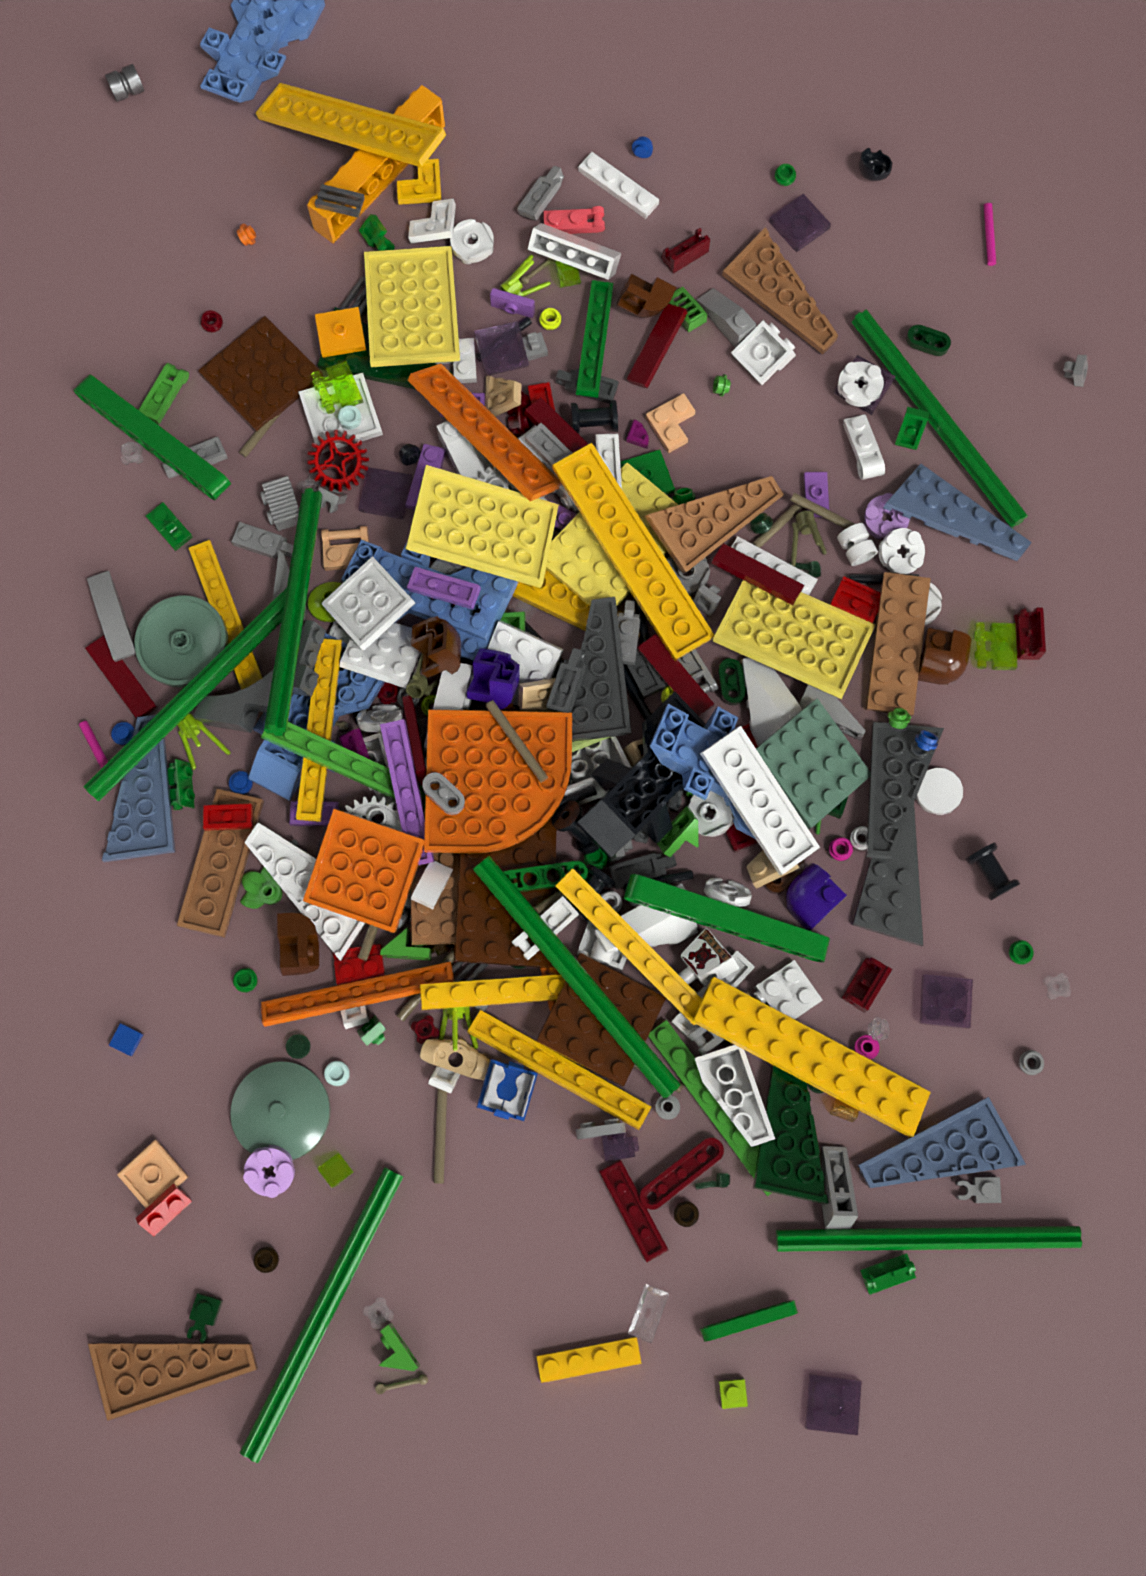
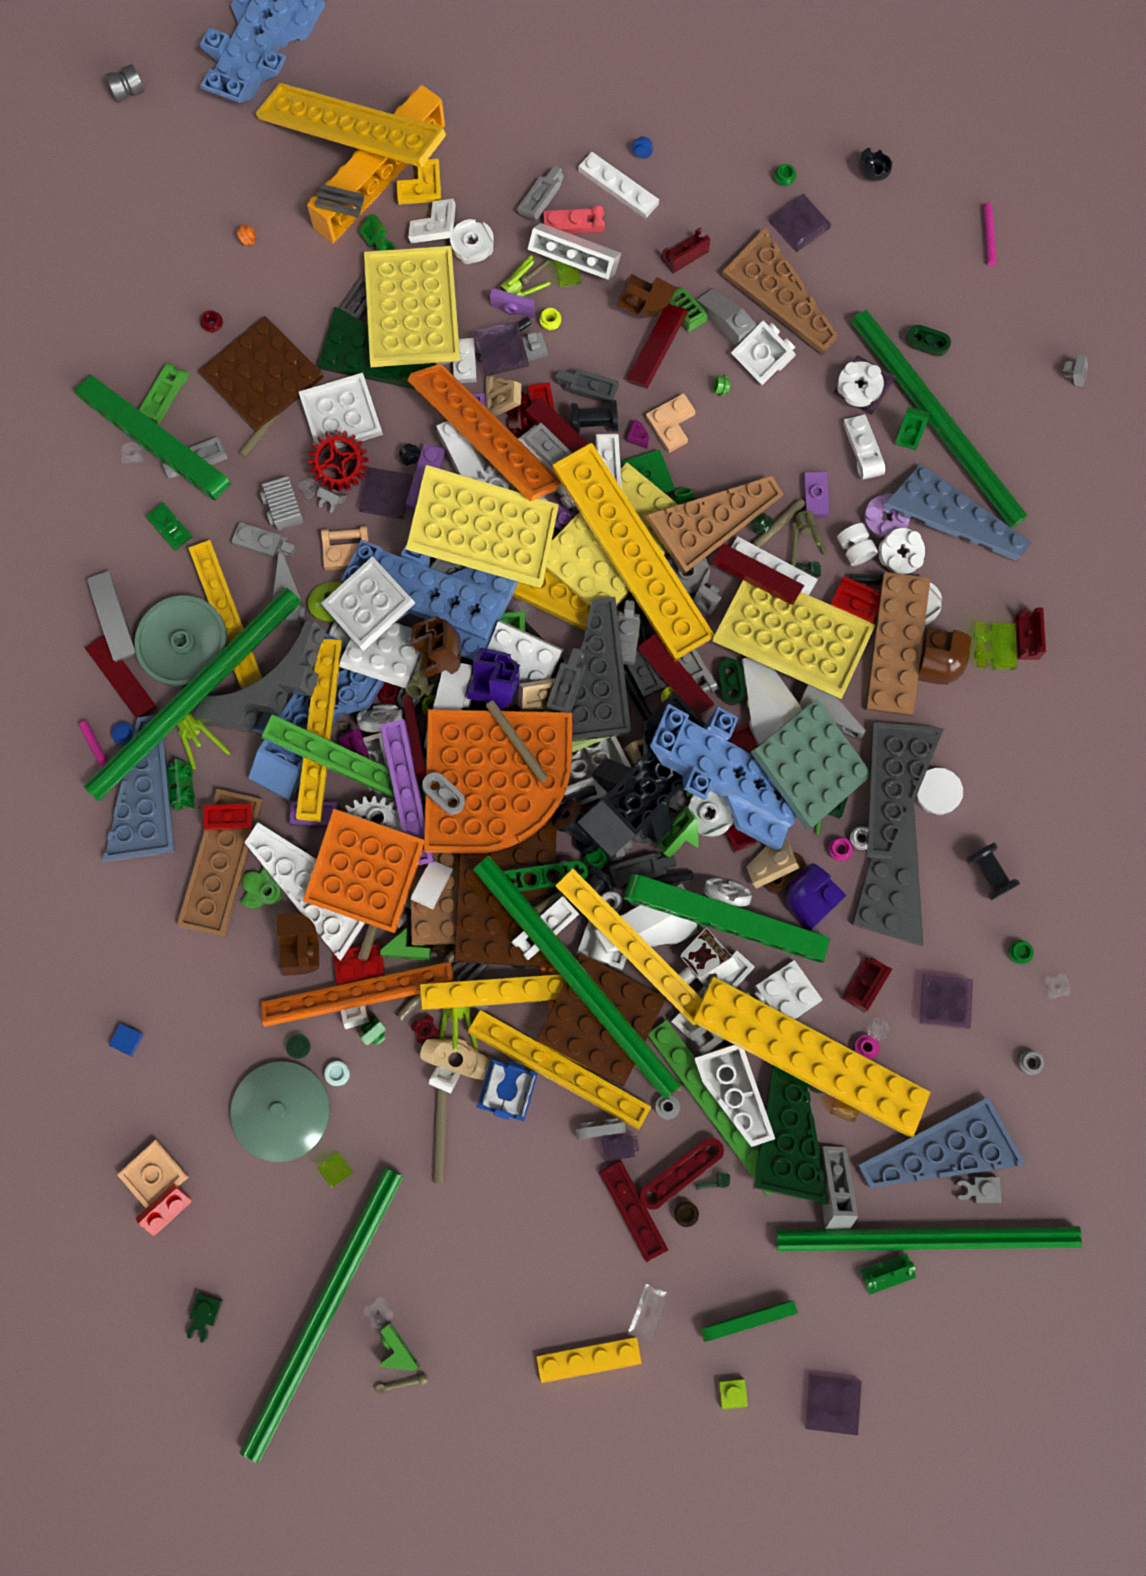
(150, 1373): medium nougat wing -> none
(240, 783): blue plate -> none
(245, 980): green plate -> none
(266, 1259): dark brown plate -> none
(283, 1168): lavender plate -> none
(293, 613): green axle -> none
(340, 332): light orange plate -> none
(344, 386): clear neon green plate -> none
(349, 417): light aqua tile -> none
(443, 588): medium lavender plate -> none
(594, 339): green plate -> none
(759, 800): white plate -> none
(821, 511): dark tan bar -> none
(899, 718): bright green plate -> none
(926, 740): blue plate -> none

